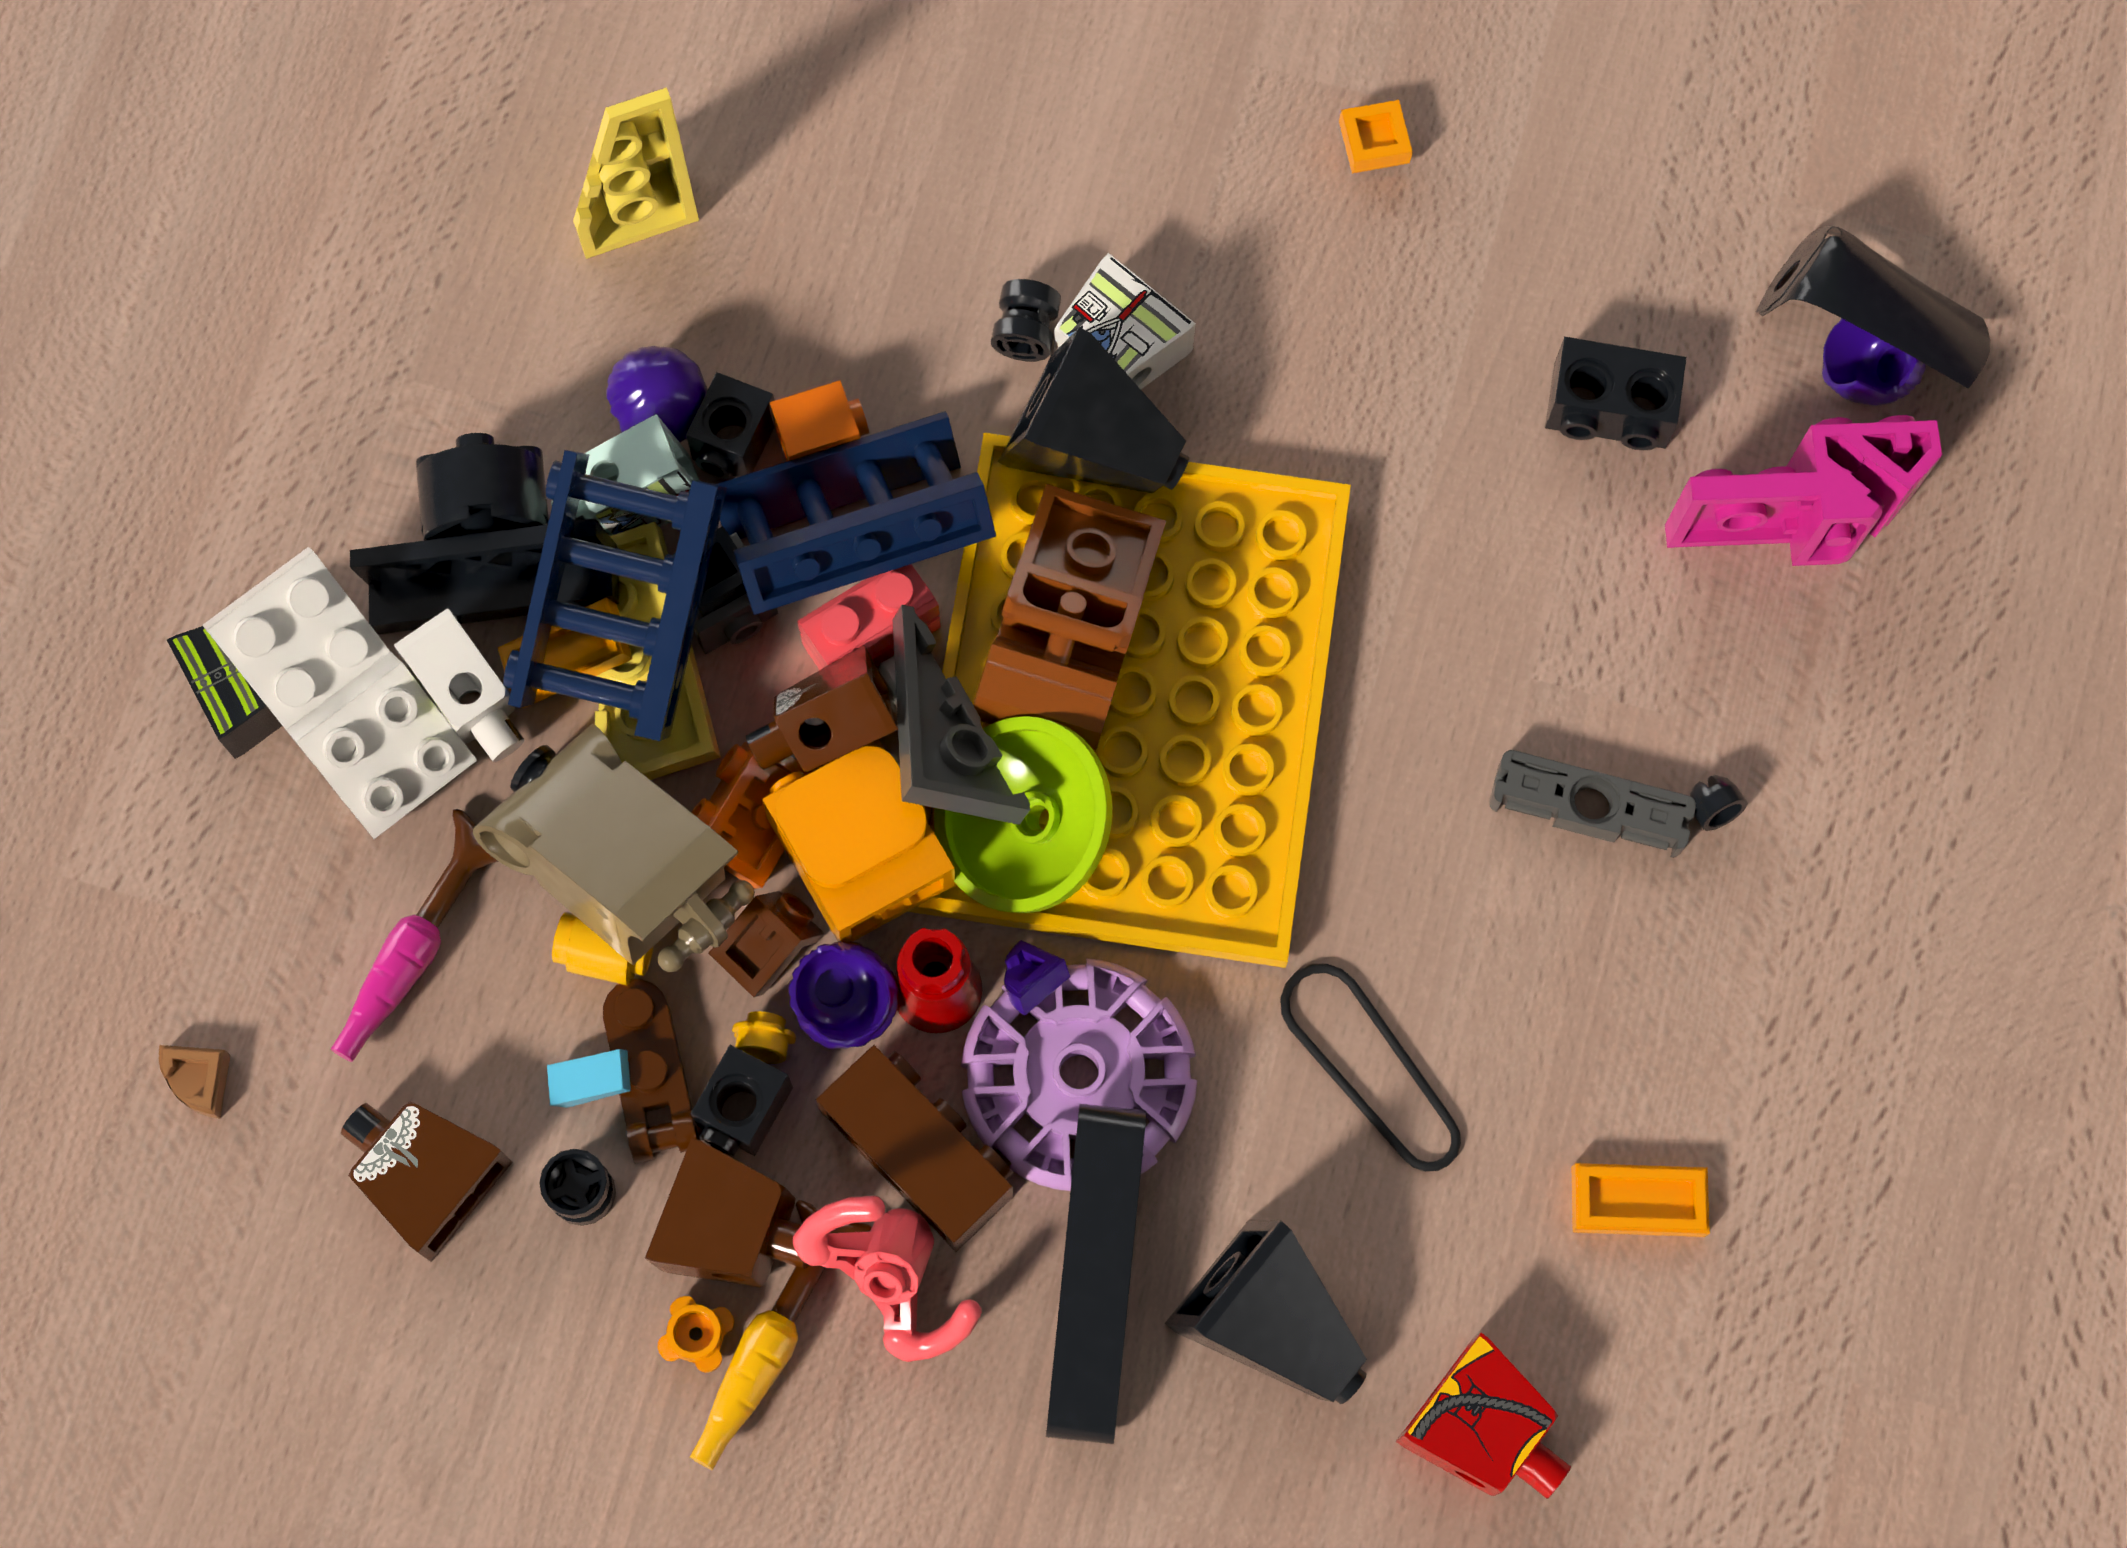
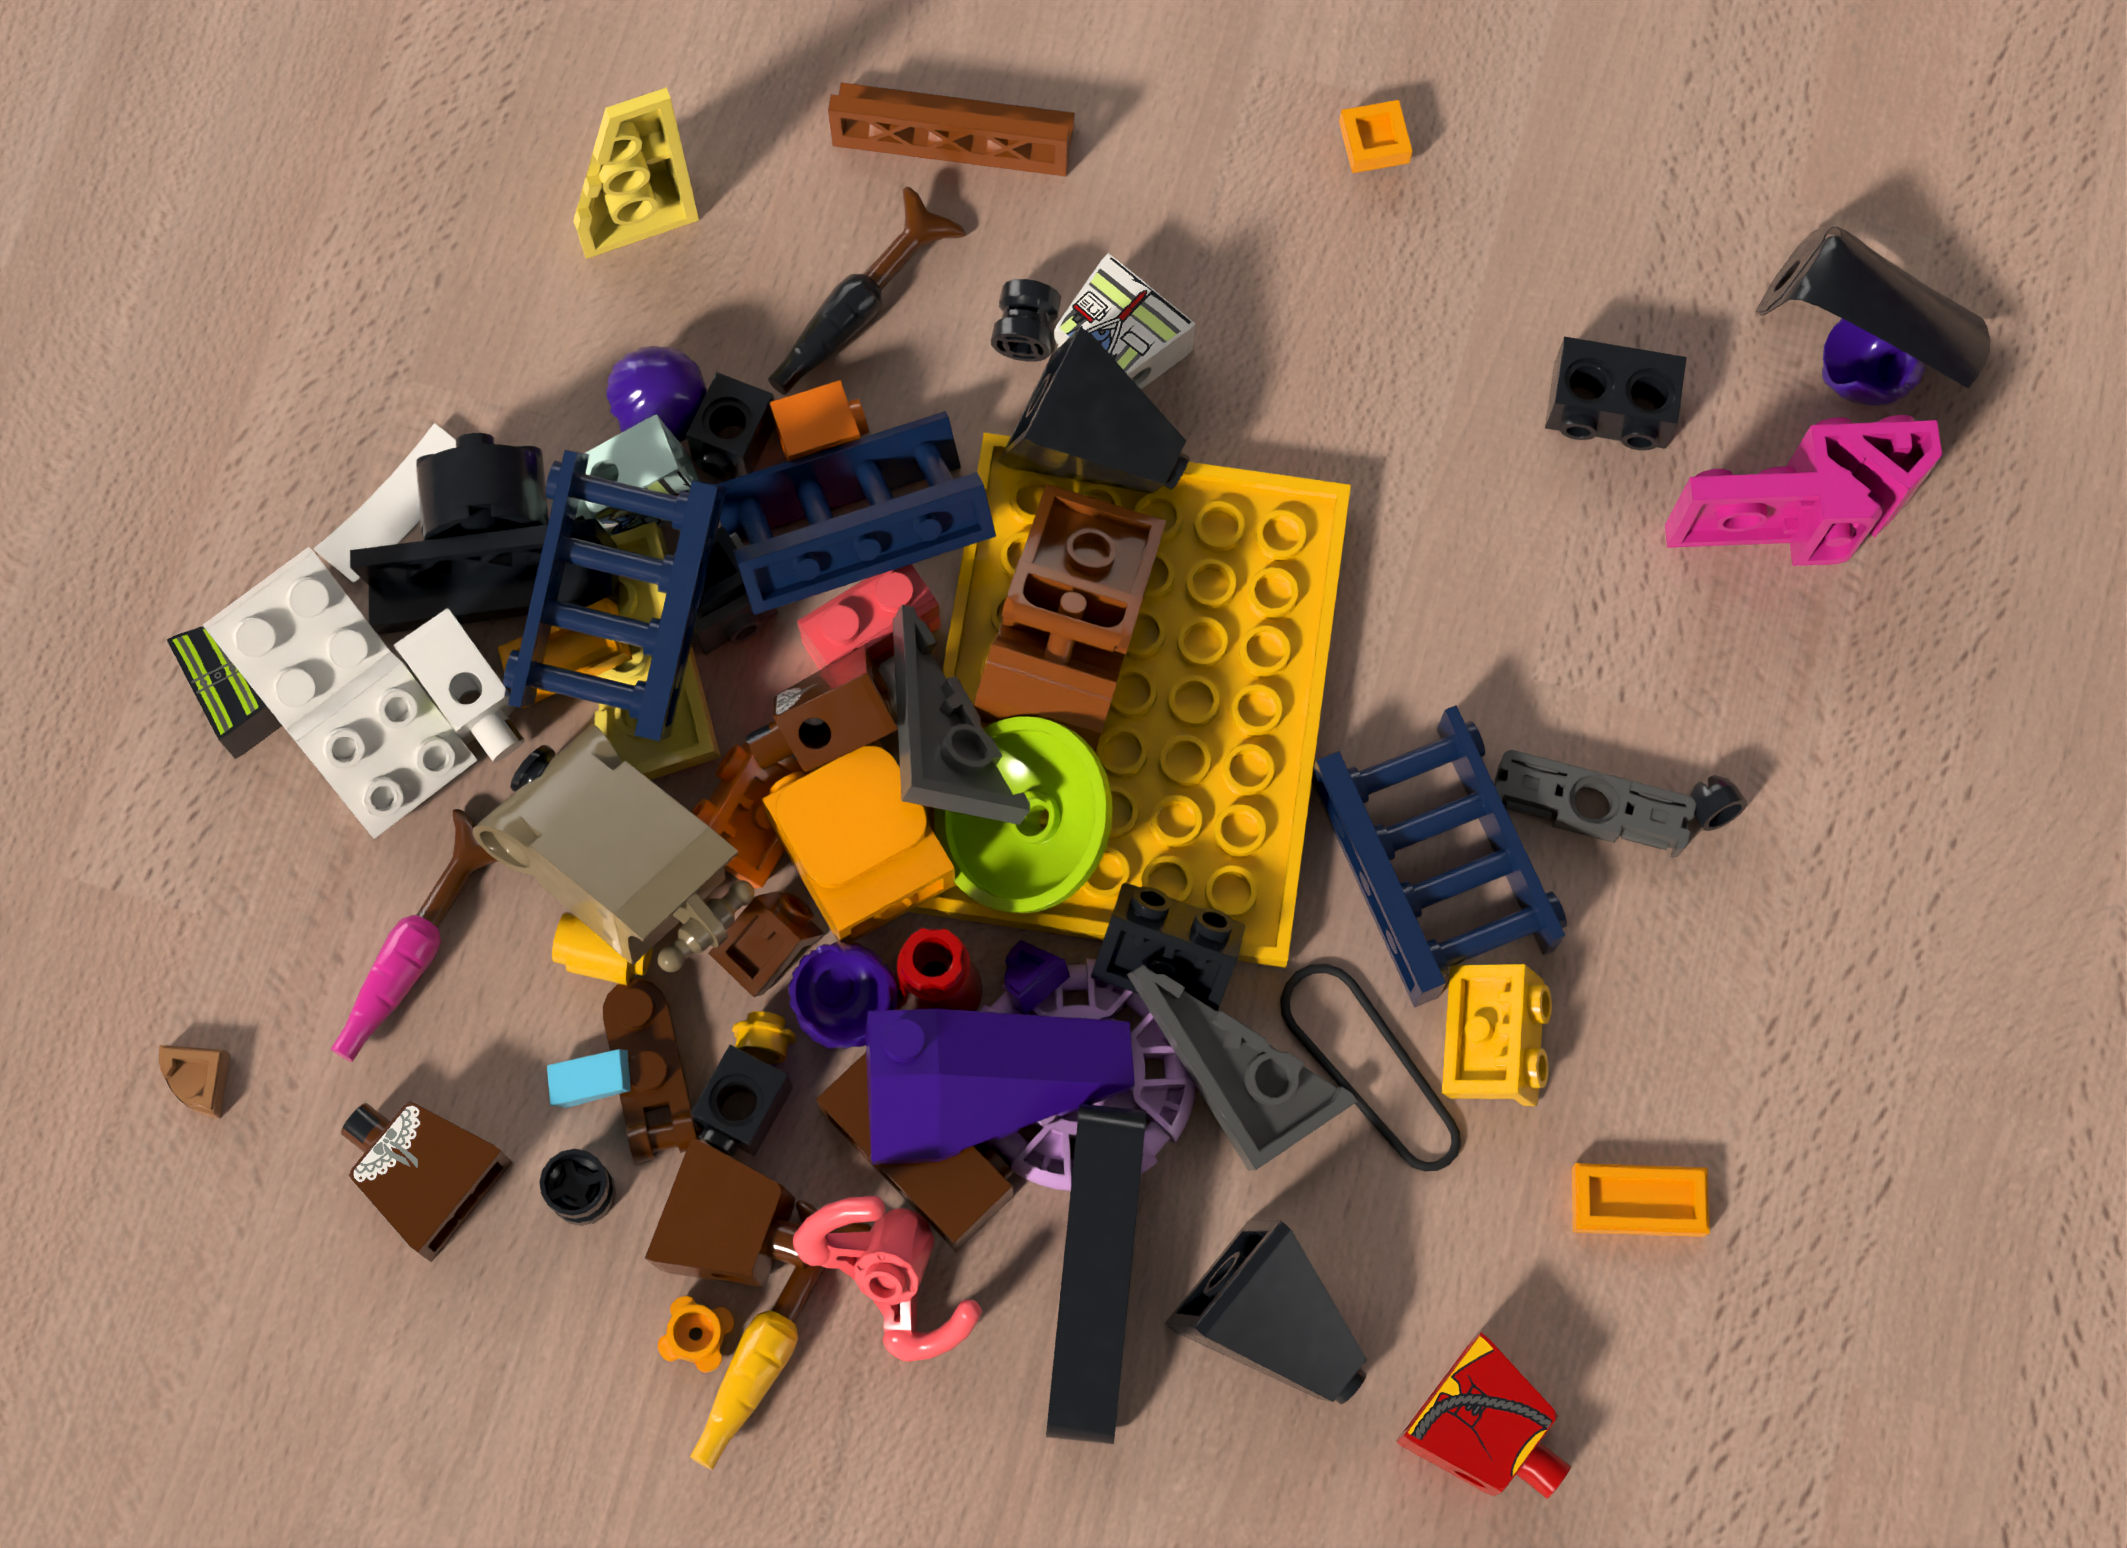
(388, 512): none -> white sticker
(860, 295): none -> black piece
(951, 129): none -> dark orange fence
(975, 1076): none -> dark purple wedge
(1171, 939): none -> black bracket
(1253, 1090): none -> dark grey wing
(1398, 904): none -> dark blue fence
(1495, 1033): none -> yellow bracket

